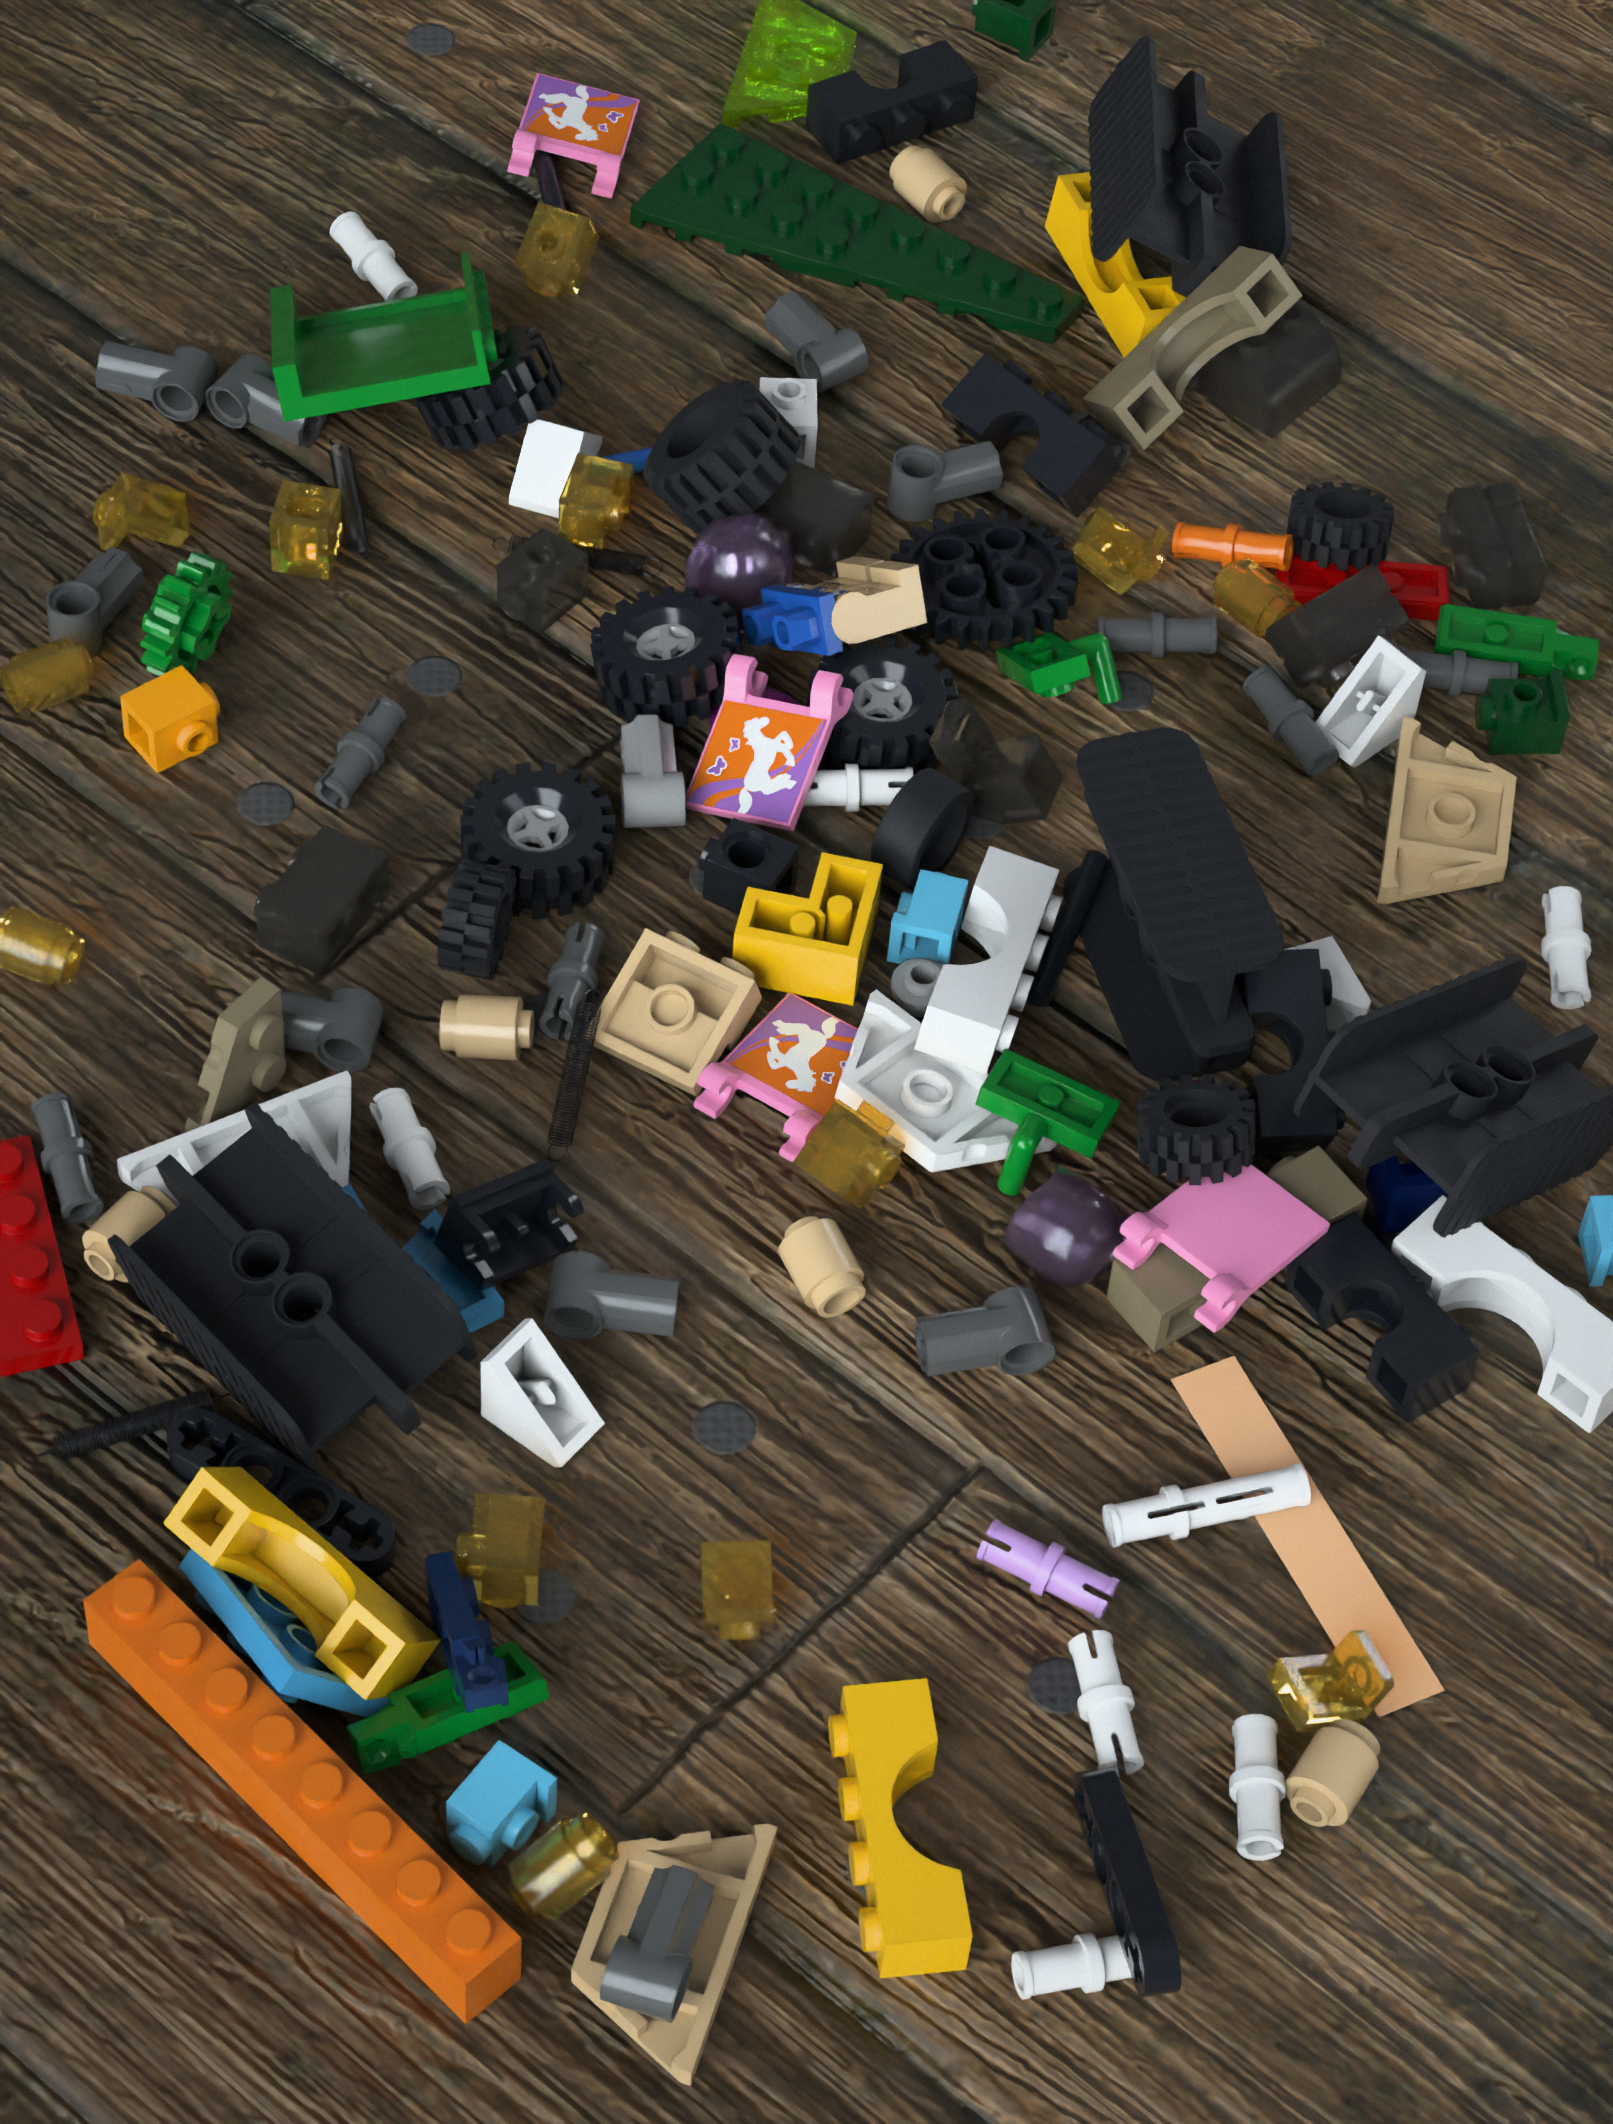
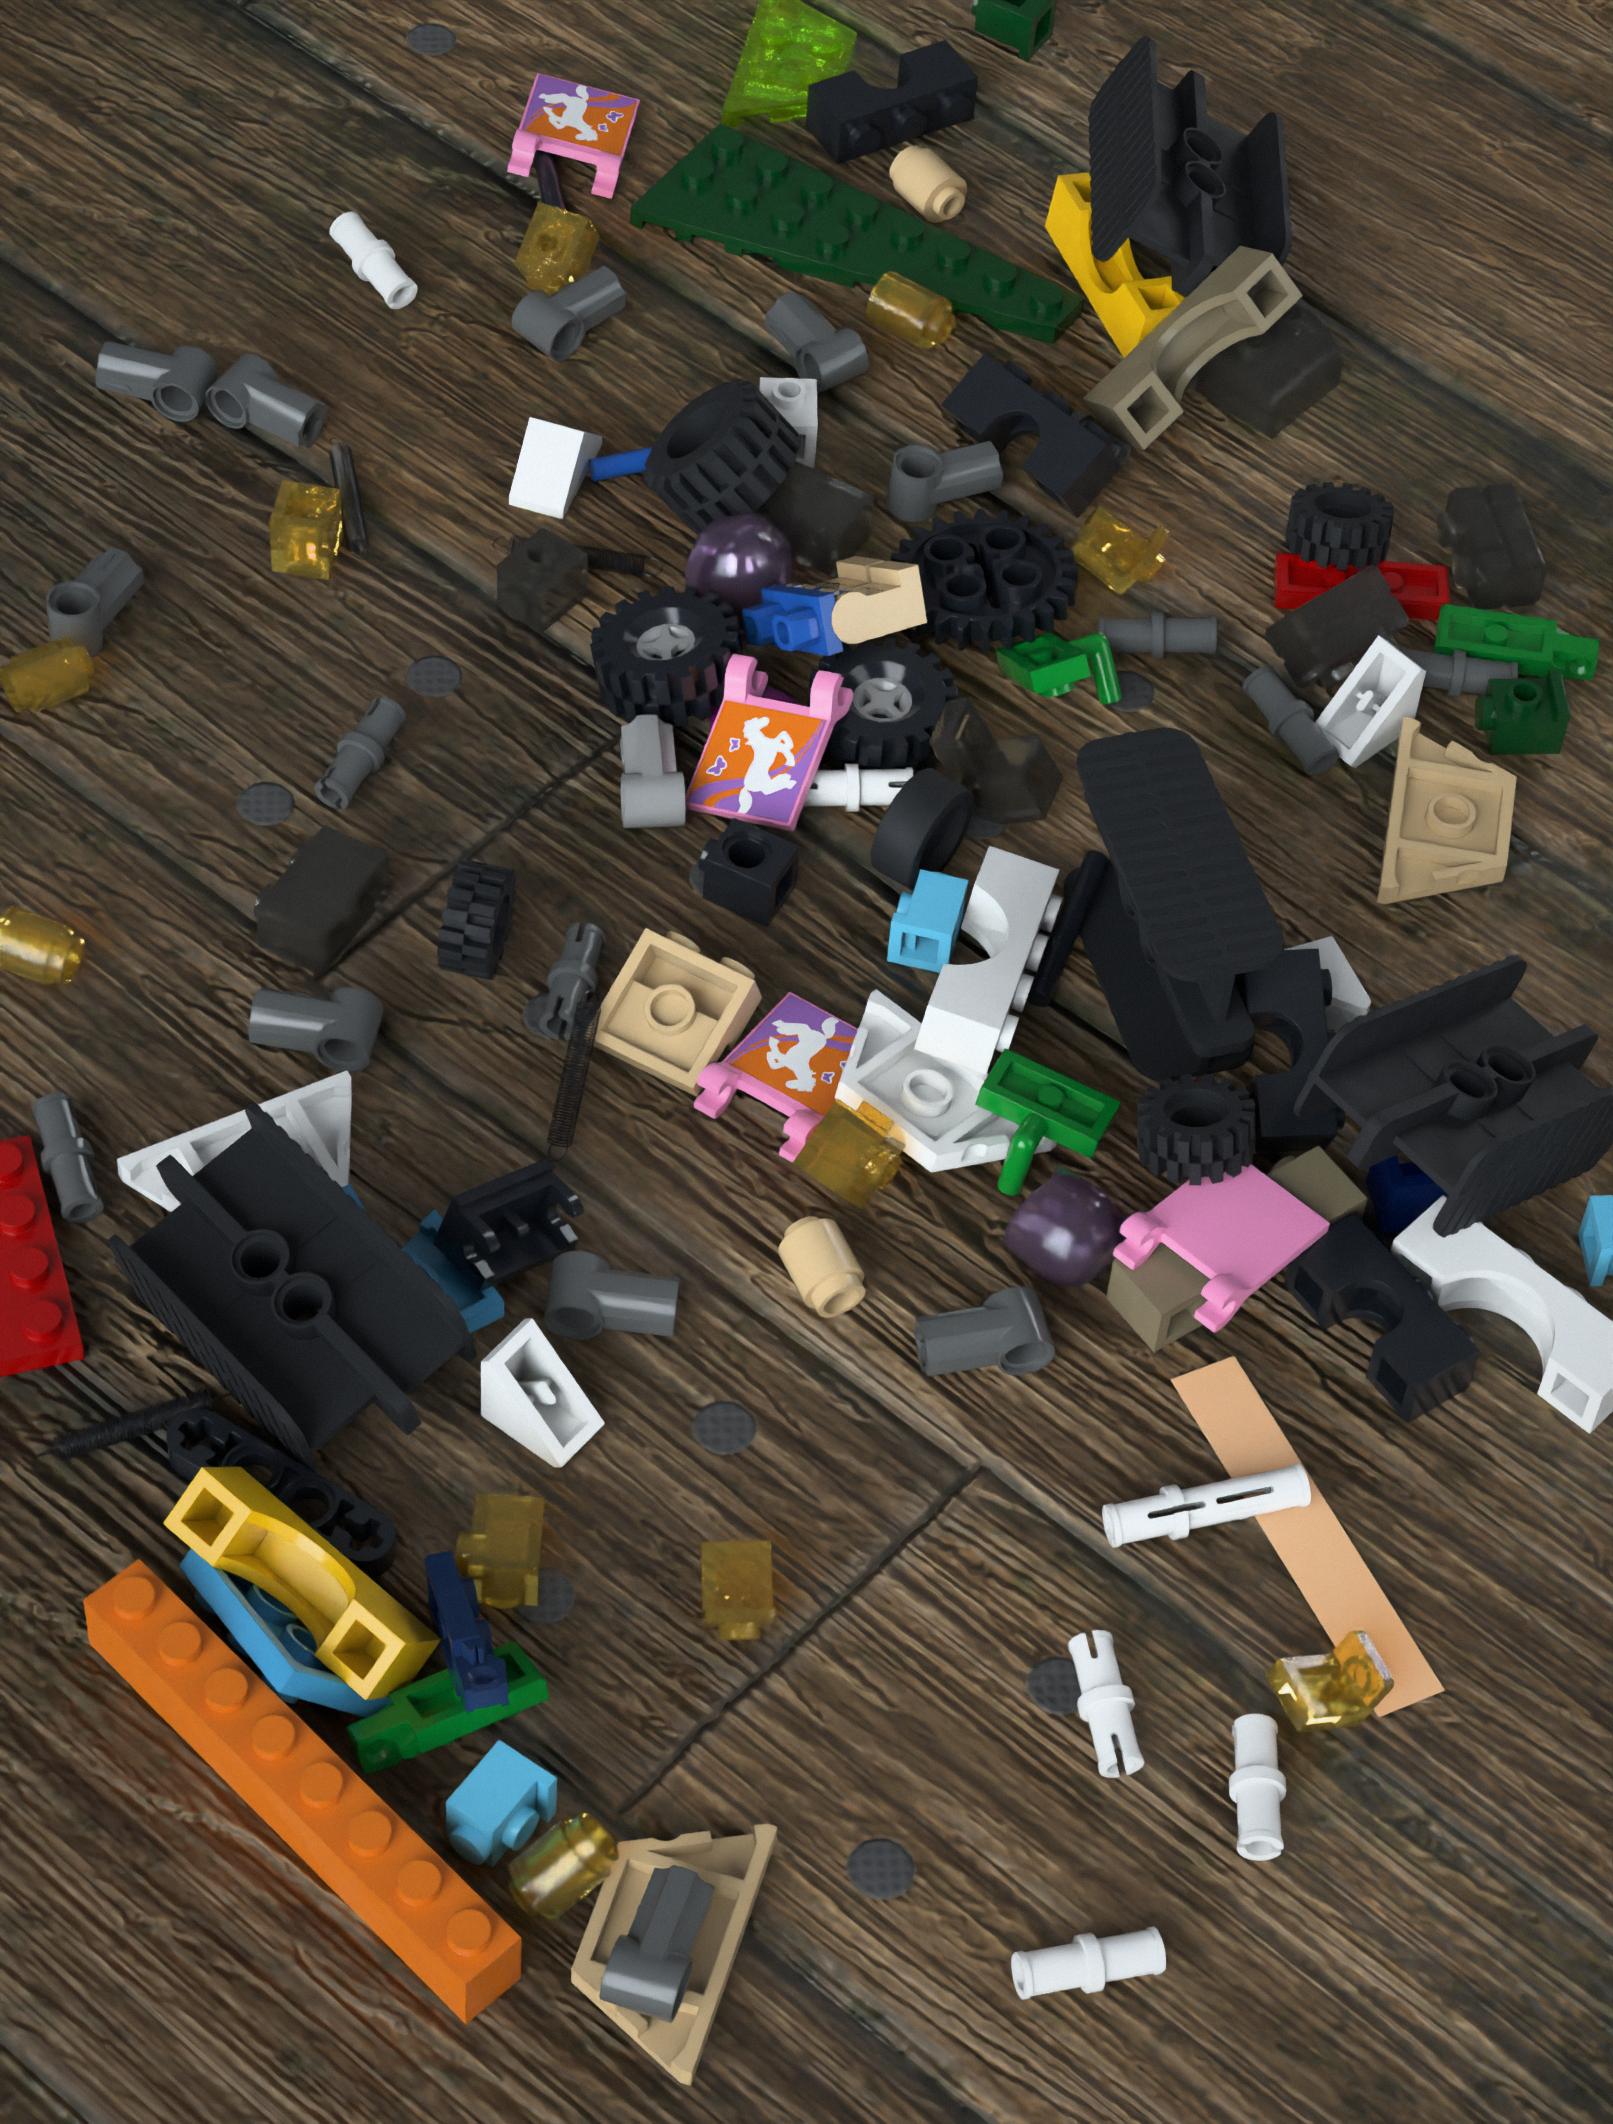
(129, 1220): tan brick -> none
(143, 510): clear yellow bracket -> none
(170, 718): light orange brick -> none
(186, 615): green gear -> none
(244, 1053): dark tan wing -> none
(381, 348): green panel -> none
(409, 1148): white pin -> none
(486, 1027): tan brick -> none
(519, 389): black wheel -> none
(547, 831): black wheel -> none
(560, 320): none -> dark grey piece
(594, 500): clear yellow brick -> none
(816, 942): yellow brick -> none
(907, 988): light grey plate -> none
(910, 311): none -> clear yellow brick
(915, 1906): yellow arch -> none
(1047, 1568): lavender pin -> none
(1127, 1882): black beam -> none
(1232, 545): orange pin -> none
(1252, 595): clear yellow brick -> none
(1333, 1773): tan brick -> none
(1566, 947): white pin -> none

